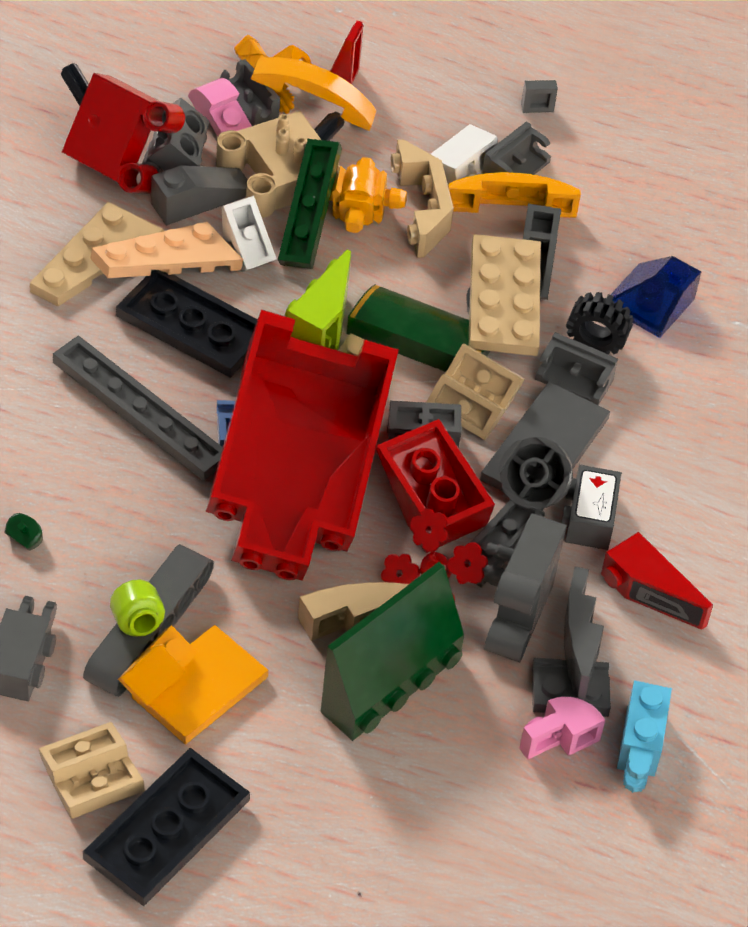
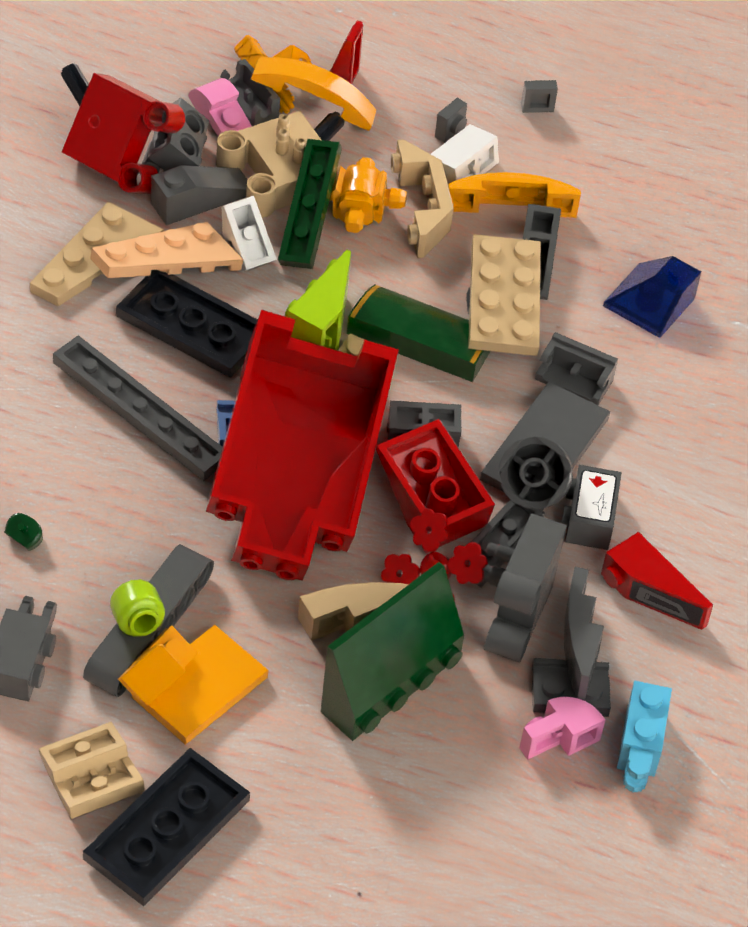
(451, 120): none -> dark grey plate
(479, 387): tan slope -> none
(518, 152): dark grey hinge -> none
(606, 312): black tyre -> none

